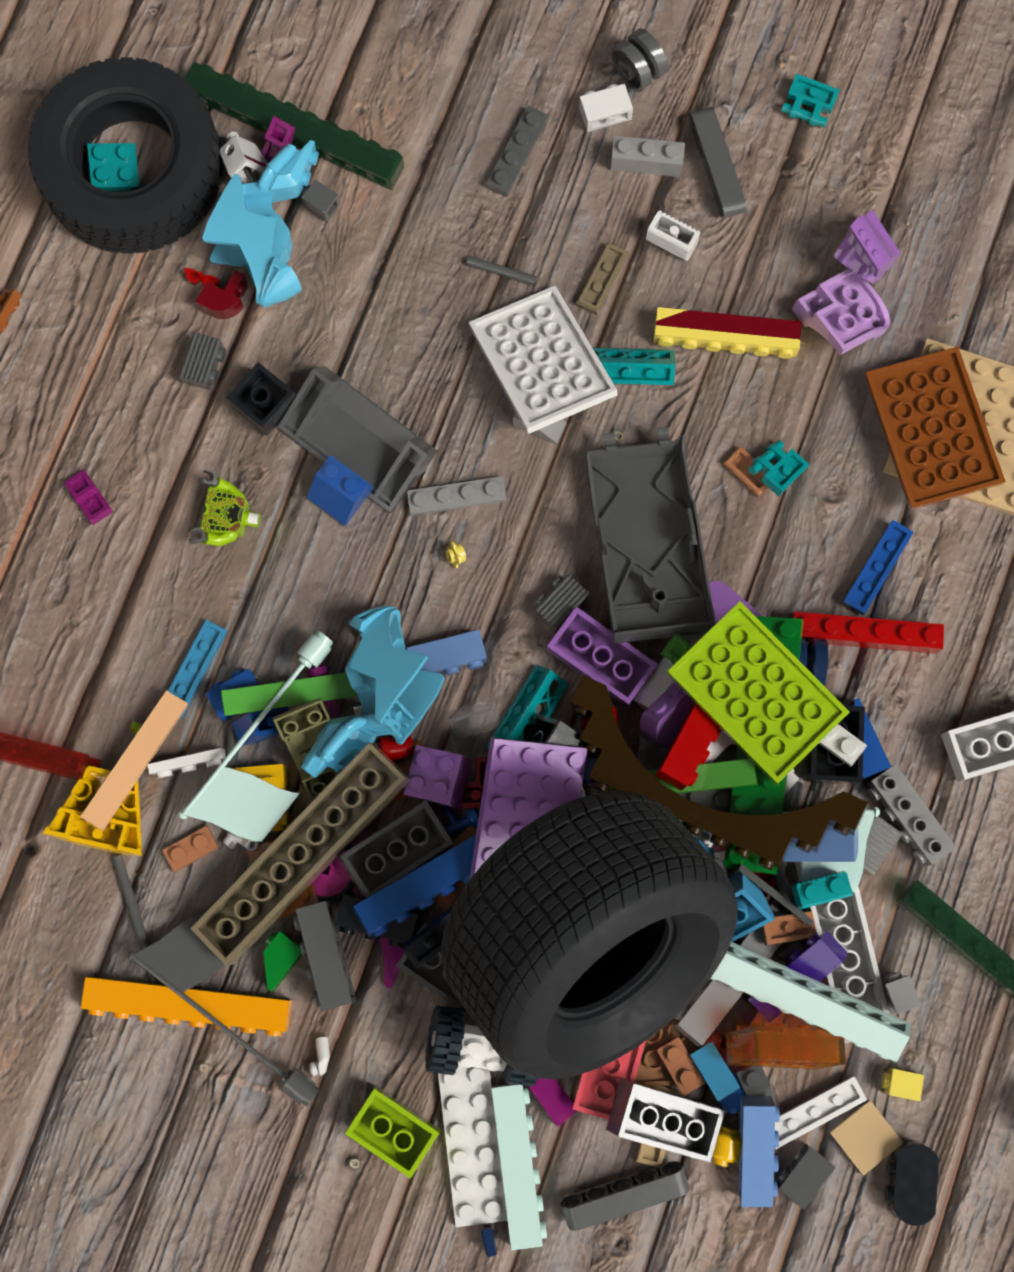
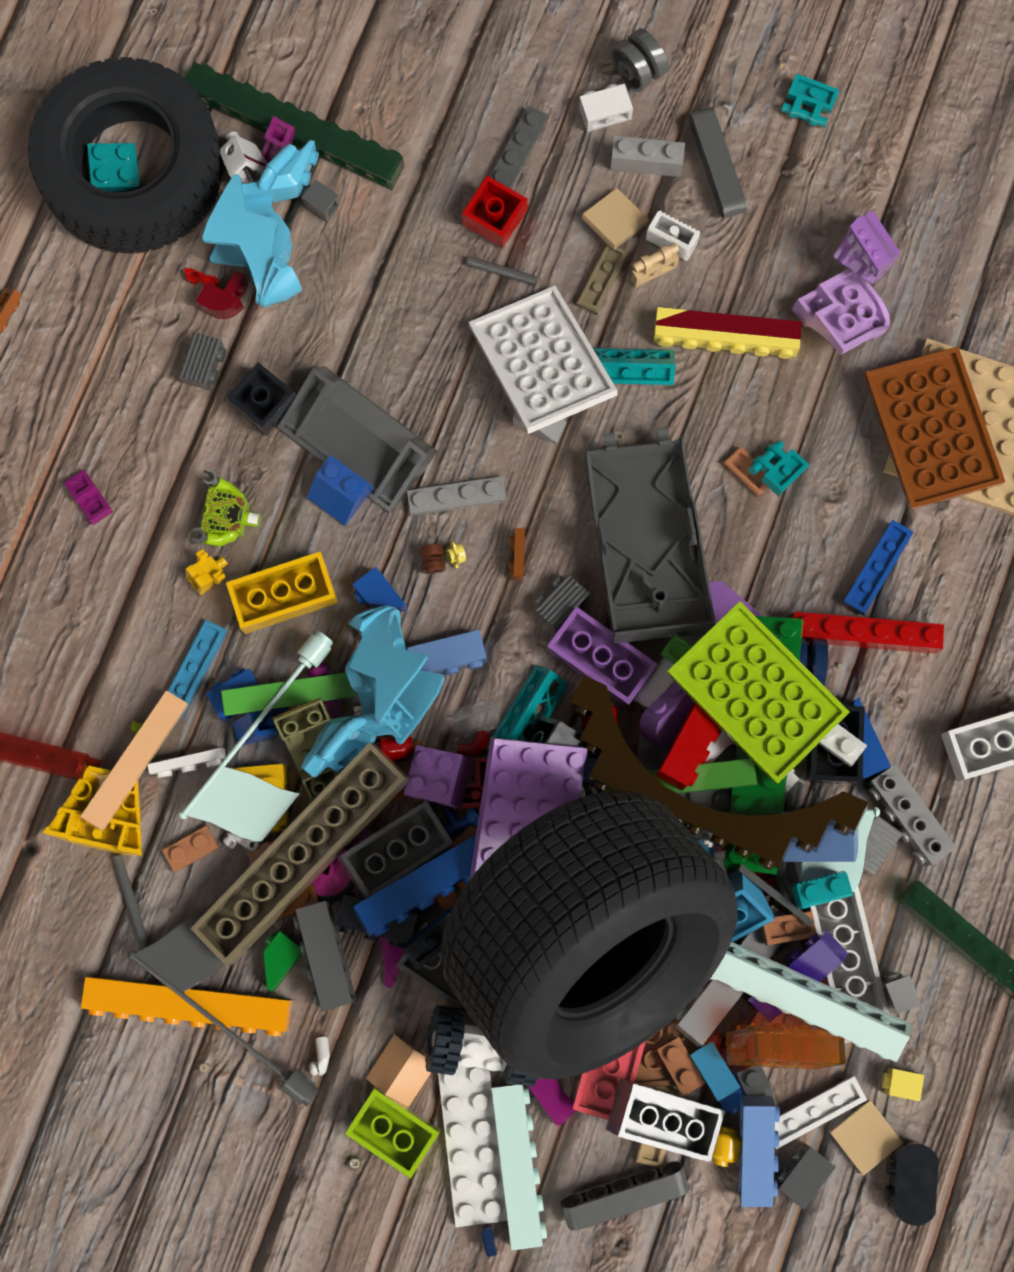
(205, 572): none -> yellow piece
(282, 592): none -> yellow brick
(377, 591): none -> blue slope
(399, 1071): none -> light nougat slope
(432, 559): none -> copper wheel
(476, 747): none -> red arm
(494, 211): none -> red brick
(517, 543): none -> dark orange plate
(615, 218): none -> tan tile
(655, 264): none -> tan plate

